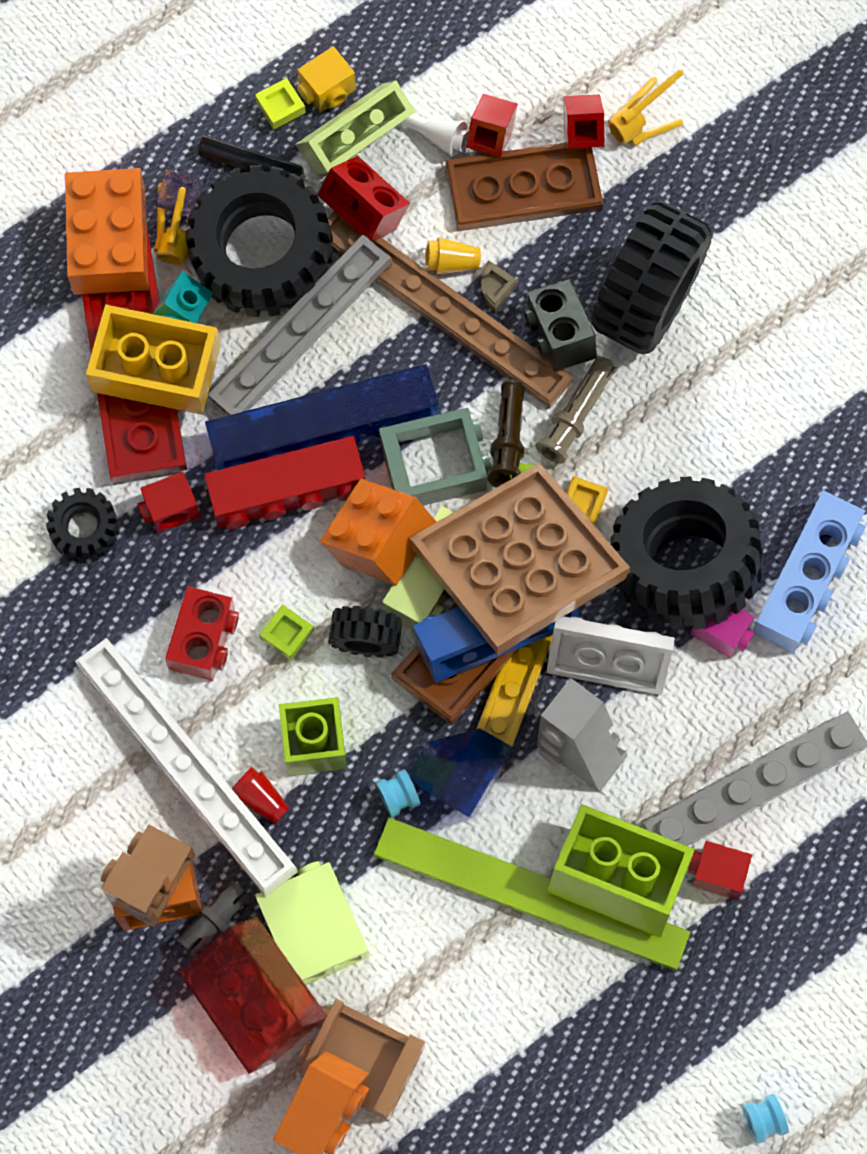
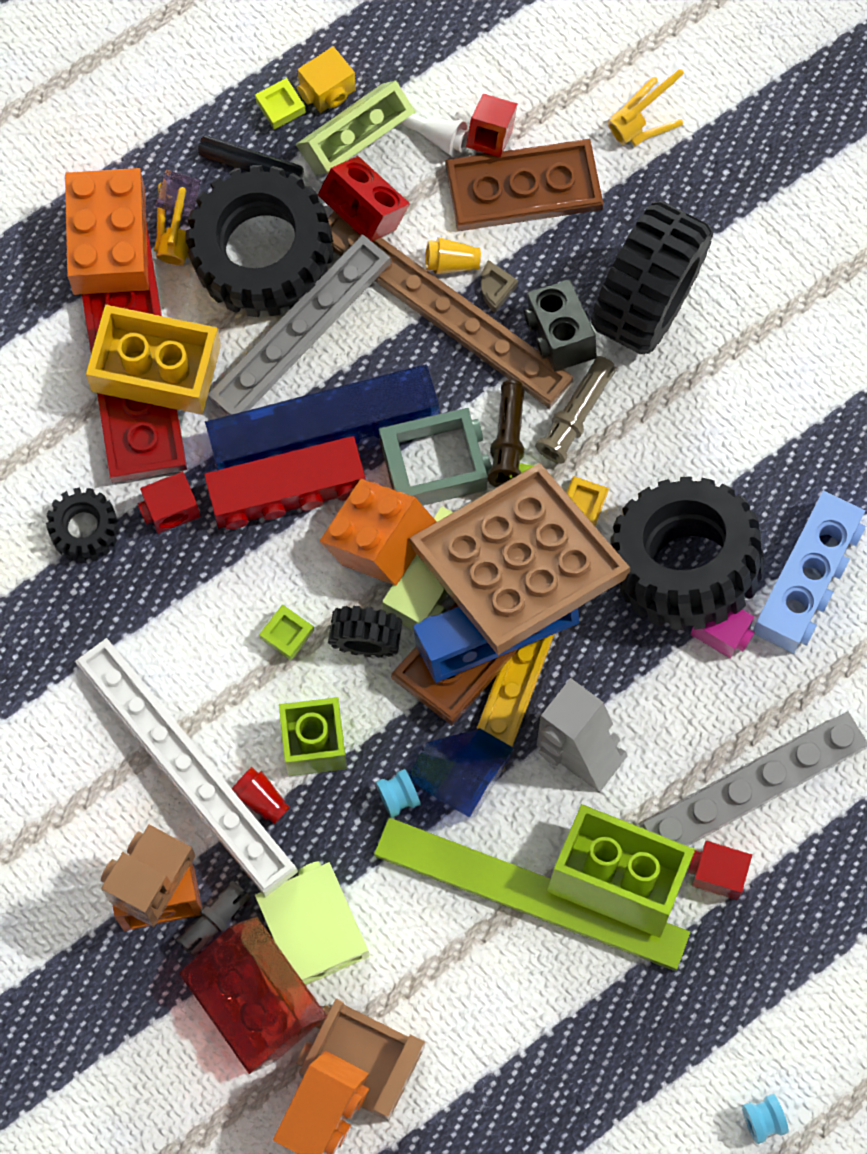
(184, 299): teal brick -> none
(192, 632): red brick -> none
(583, 121): red brick -> none
(610, 655): white plate -> none

